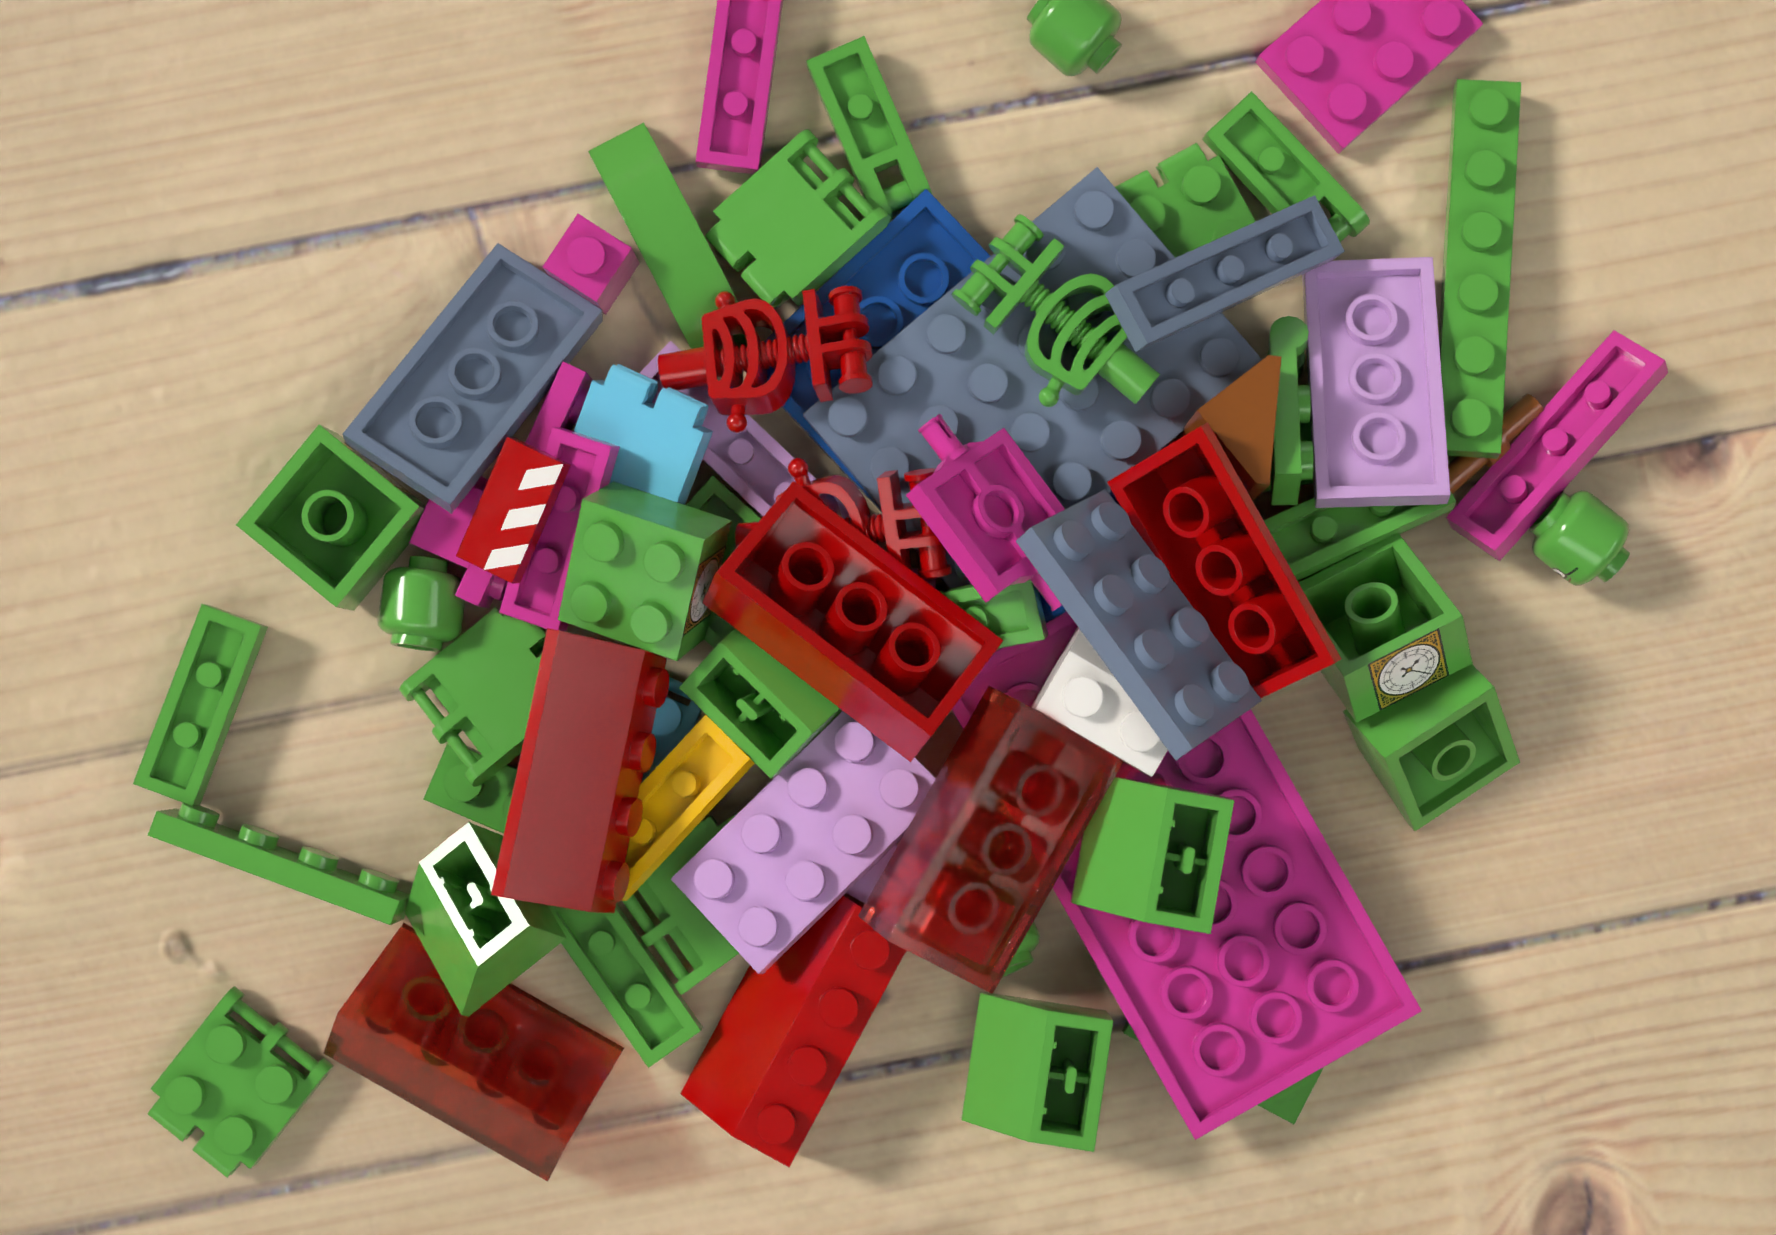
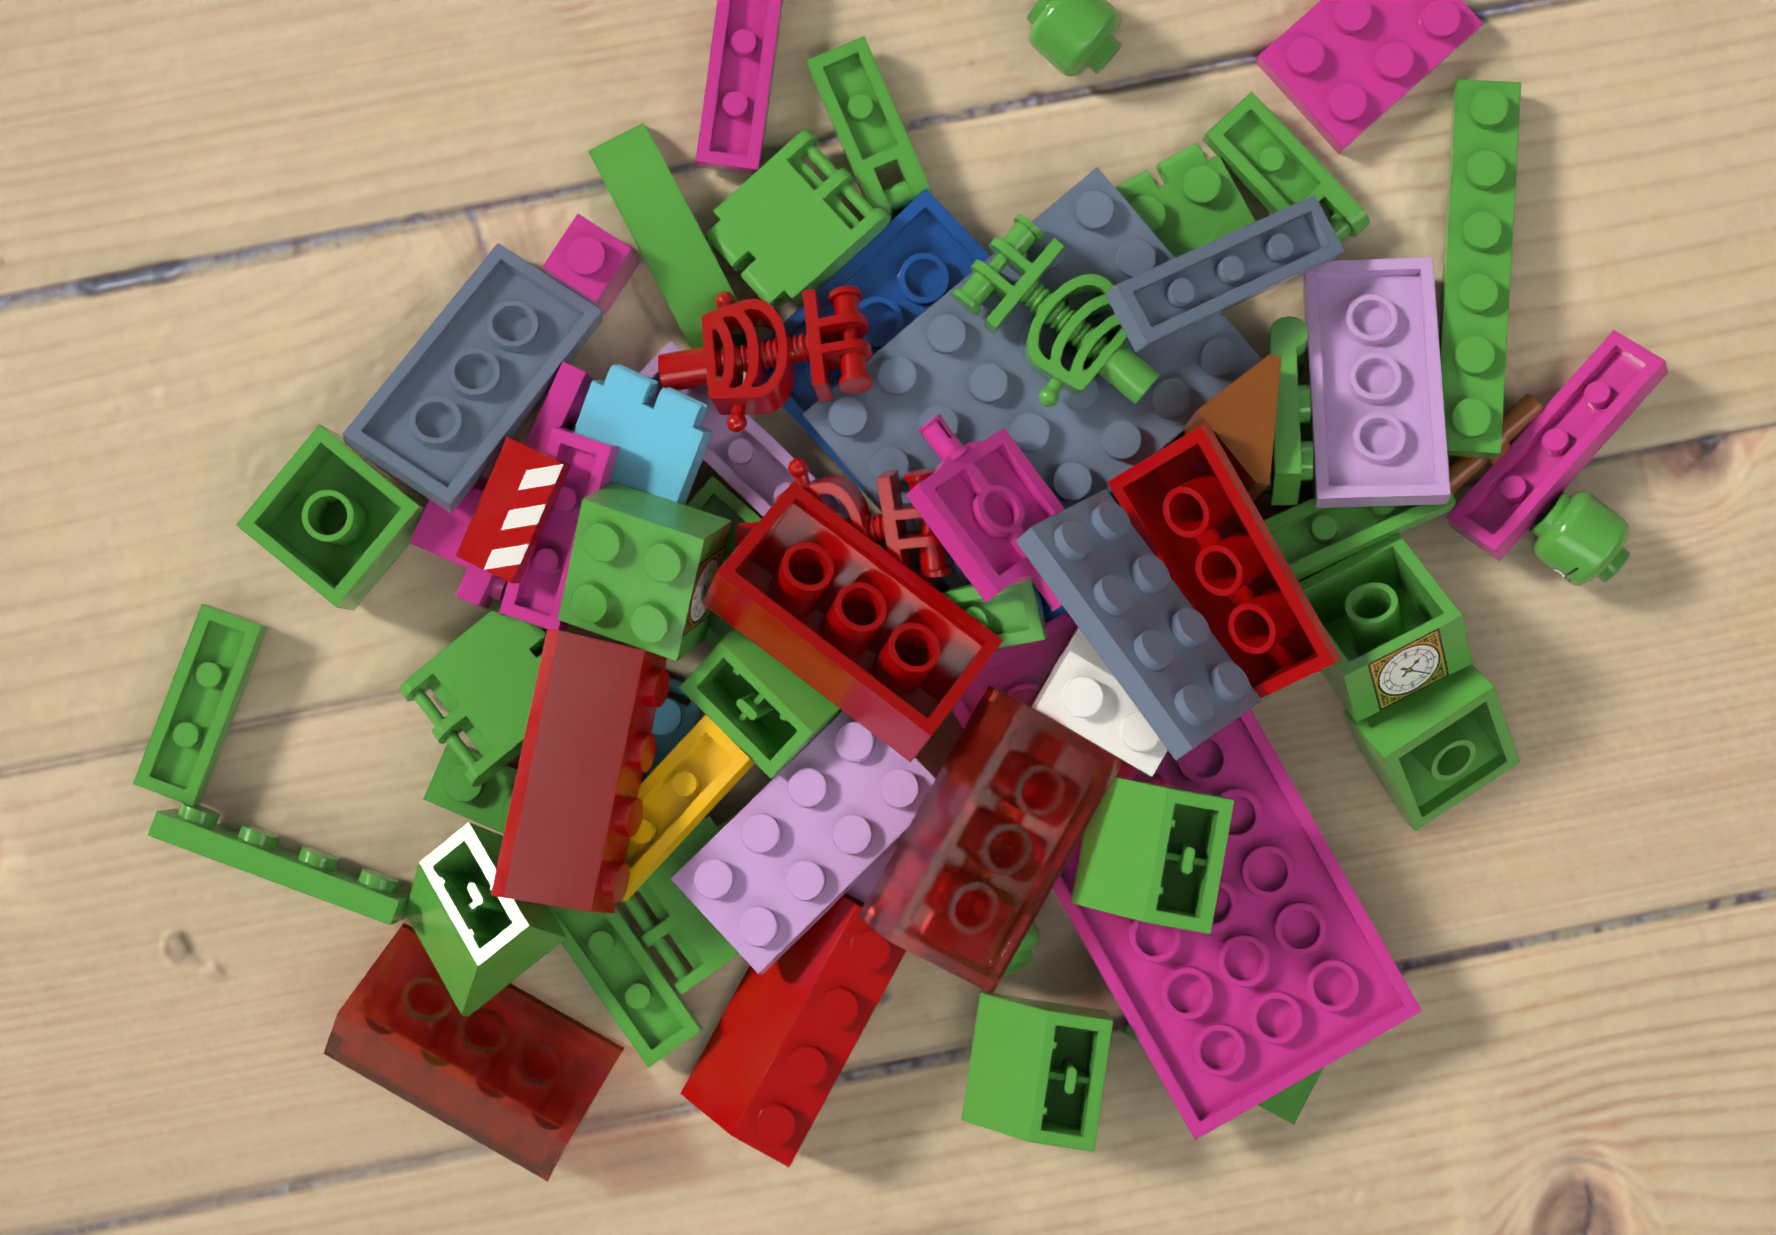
(235, 1086): bright green plate -> none
(421, 605): bright green head -> none

